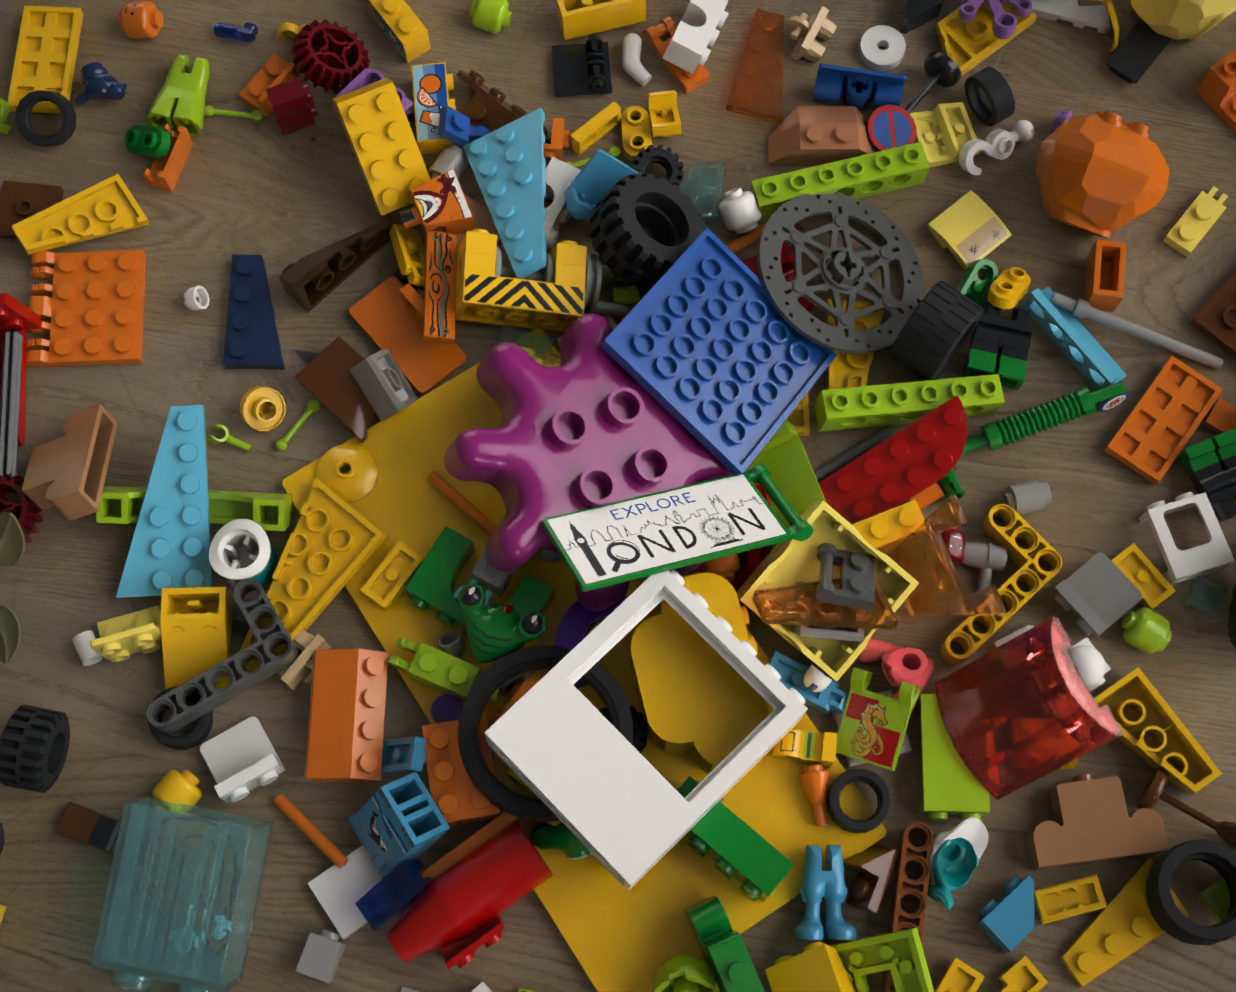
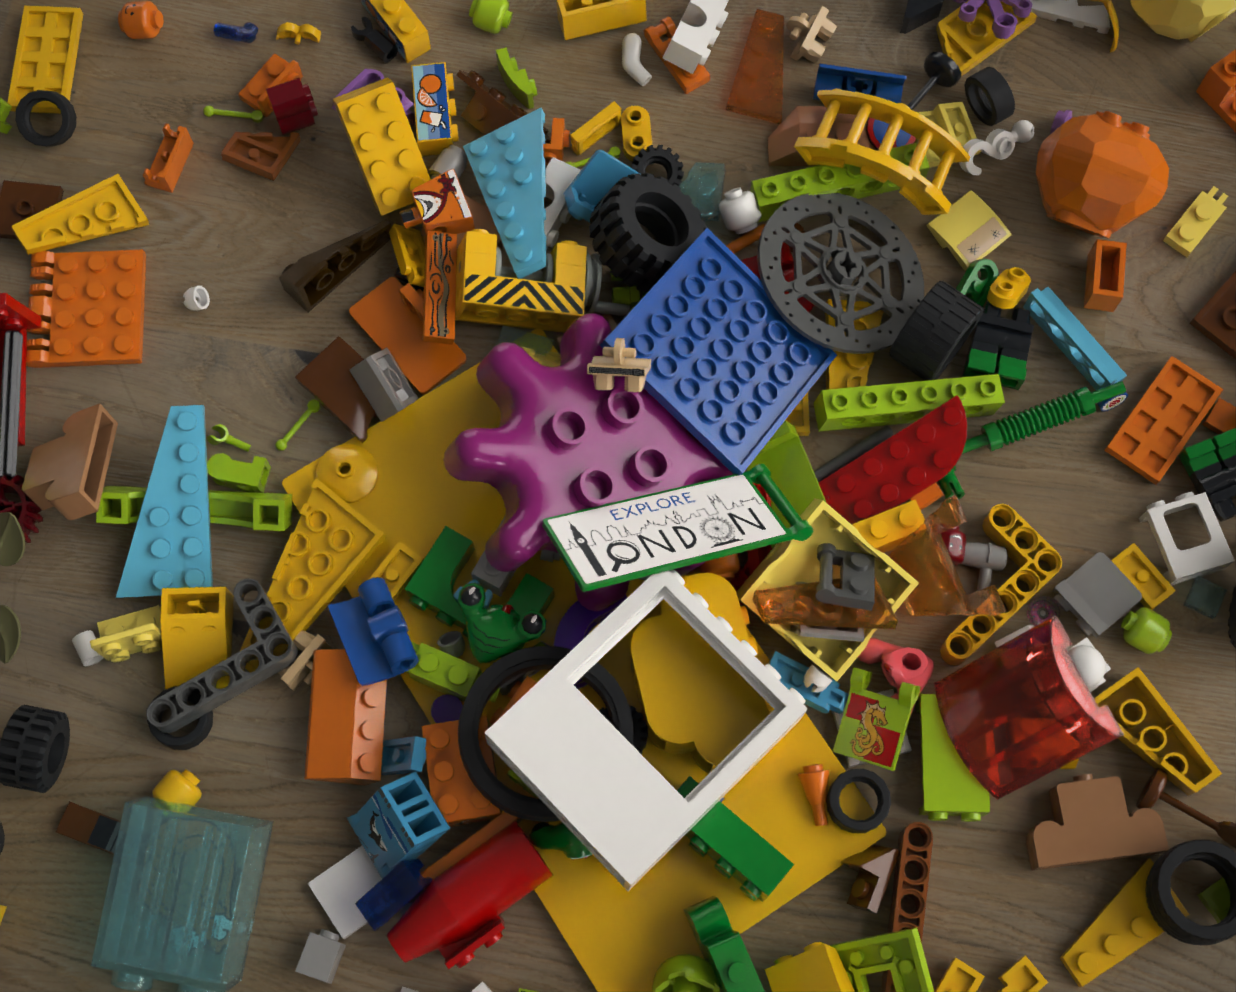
(99, 84): dark blue animal -> none
(147, 141): green plate -> none
(182, 96): lime piece -> none
(239, 474): none -> lime leg
(241, 760): white bracket -> none
(243, 552): white hat -> none
(251, 323): dark blue wing -> none
(260, 152): none -> dark orange wing
(262, 408): yellow plate -> none
(310, 831): orange piece -> none
(332, 50): dark red gear -> none
(374, 633): none -> blue panel
(375, 41): none -> black bar
(456, 127): blue plate -> none
(462, 503): orange bar -> none
(516, 79): none -> lime slope
(582, 68): black hinge -> none
(616, 364): none -> tan hips
(664, 113): yellow bracket -> none
(807, 747): yellow leg -> none
(824, 884): dark azure piece -> none
(878, 163): none -> yellow fence
(882, 59): white piece -> none
(954, 859): teal hair -> none
(1012, 916): dark azure slope -> none
(1028, 496): light grey brick -> none
(1042, 609): none -> clear tile
(1069, 899): yellow plate -> none
(1082, 308): light grey bar -> none
(1136, 52): black piece -> none

